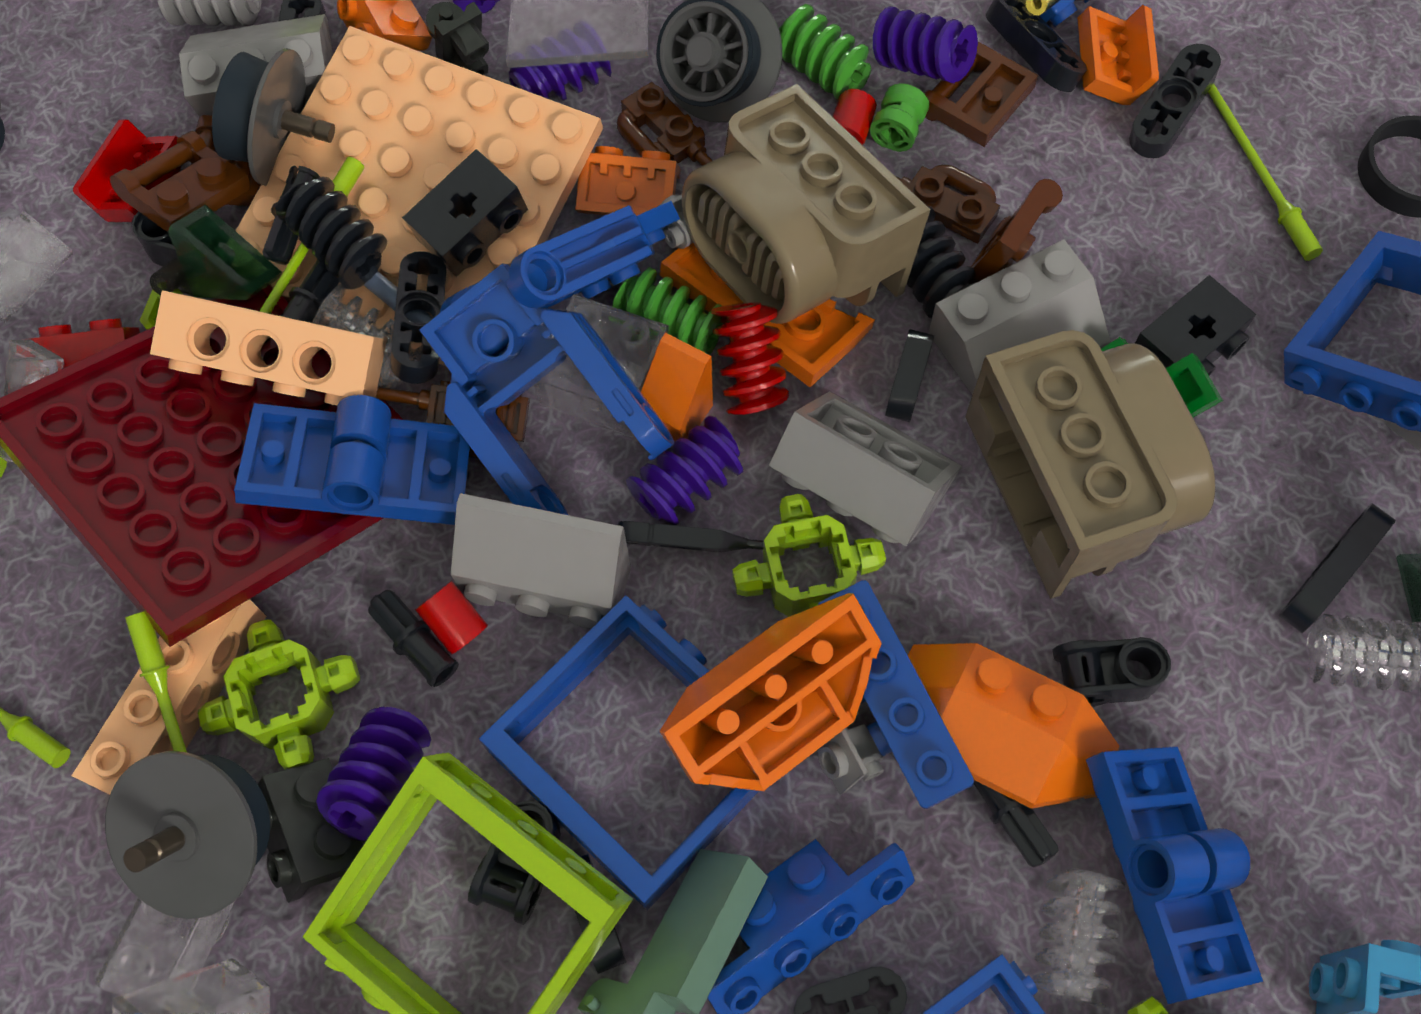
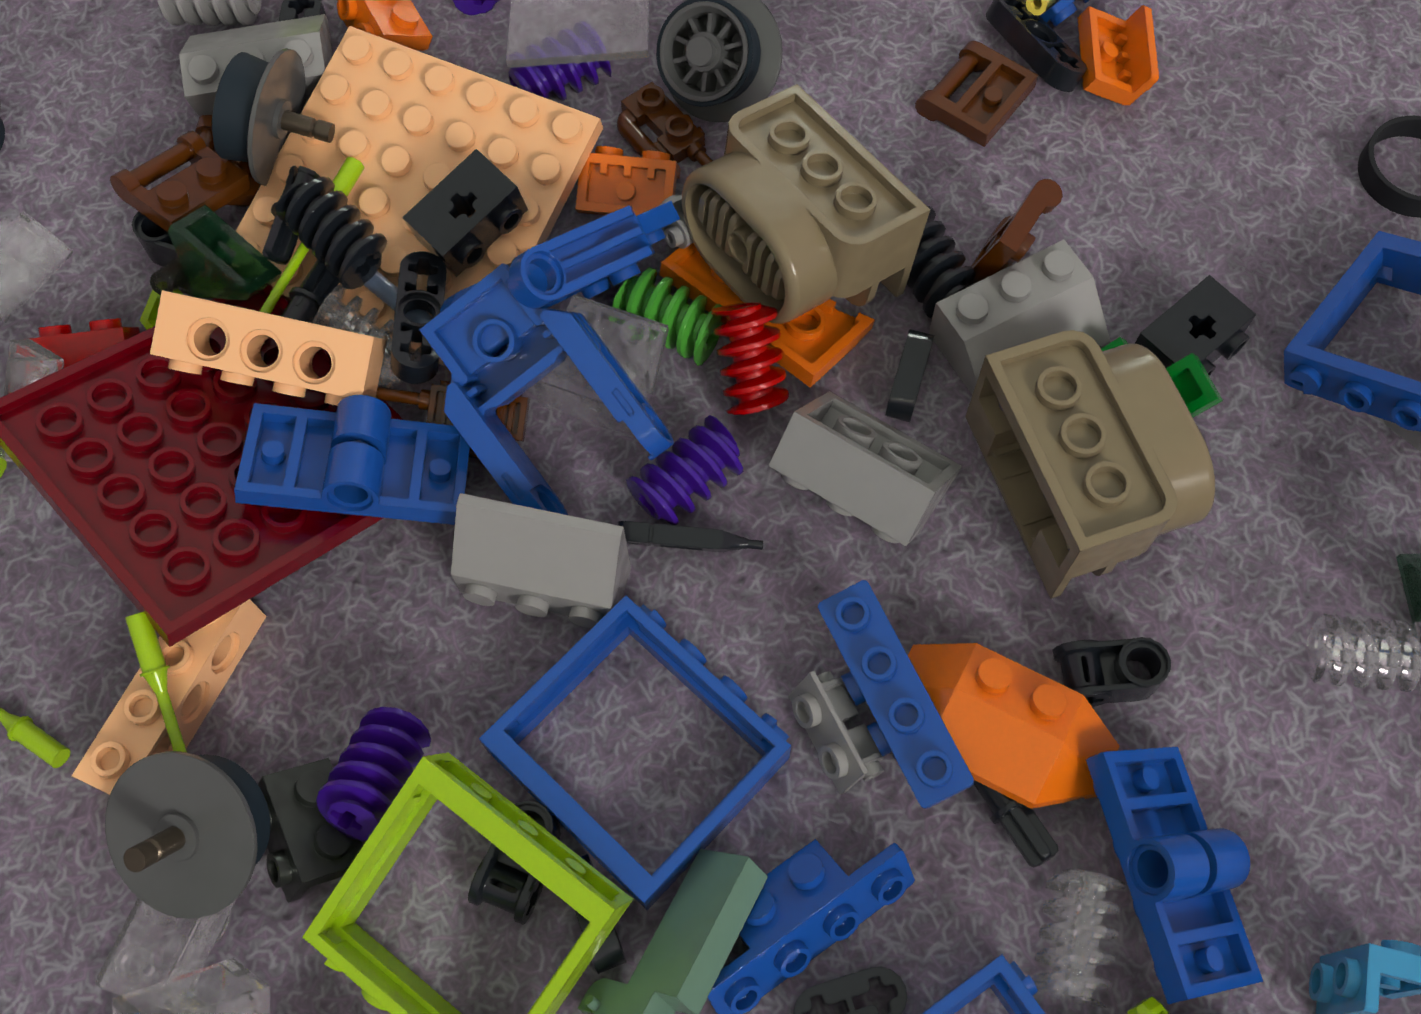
(122, 149): red bracket -> none
(272, 657): lime piece -> none
(412, 638): black axle -> none
(451, 617): red piece -> none
(458, 35): pearl dark grey hips -> none
(679, 385): orange slope -> none
(775, 698): orange wedge -> none
(798, 531): lime piece -> none
(823, 53): bright green piece -> none
(855, 112): red piece -> none
(897, 125): bright green wheel -> none
(924, 44): dark purple piece -> none
(962, 214): reddish brown piece -> none
(1174, 82): black beam -> none
(1288, 214): lime piece -> none
(1337, 568): black beam -> none

